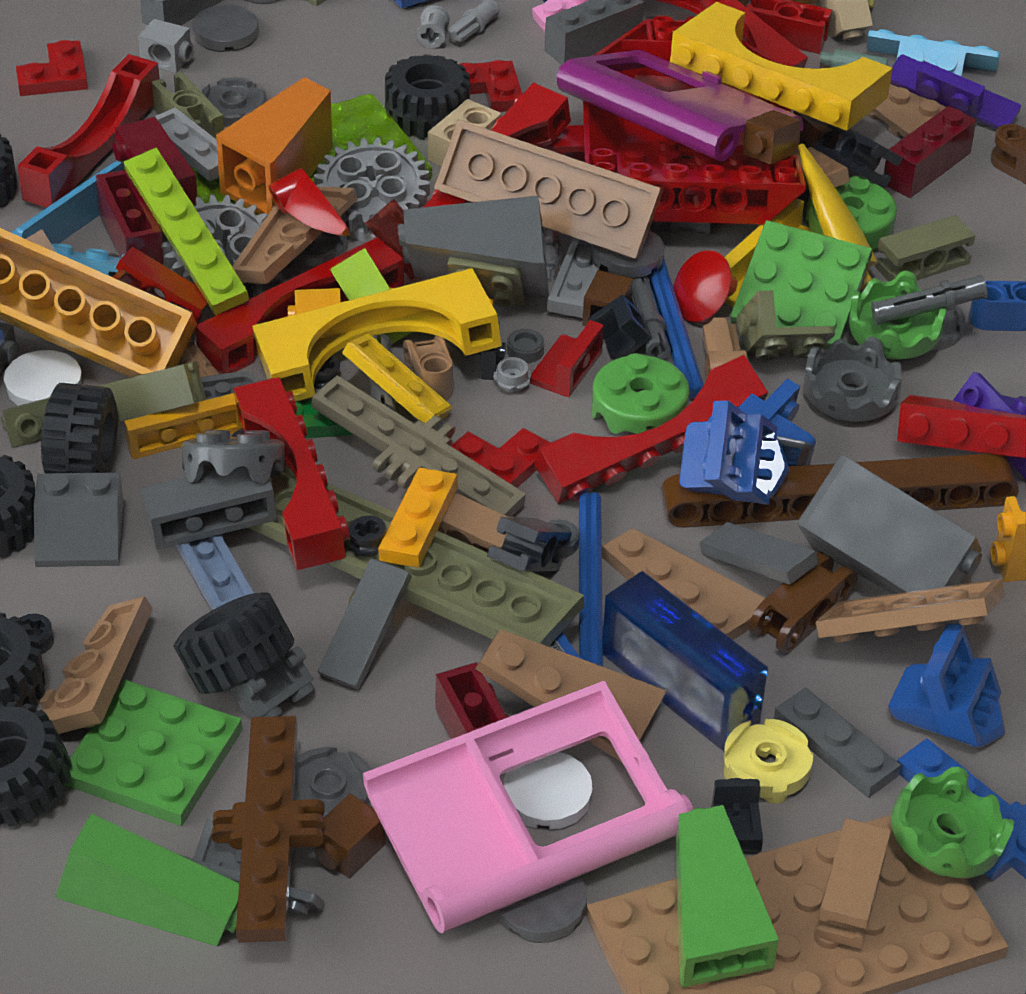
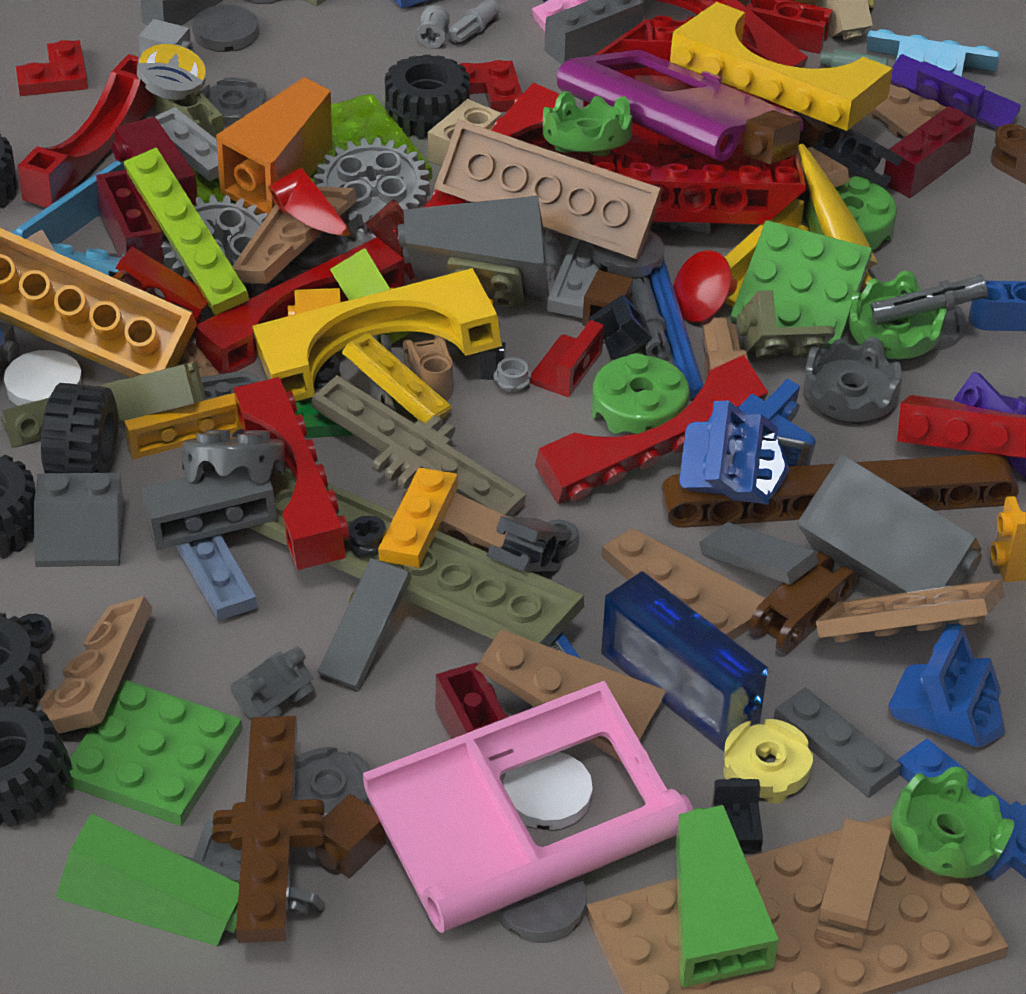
(171, 71): none -> tile
(234, 643): black tyre -> none
(511, 461): red plate -> none
(526, 345): dark grey tile -> none
(587, 129): none -> bright green plate
(590, 578): blue axle -> none
(926, 249): olive piece -> none

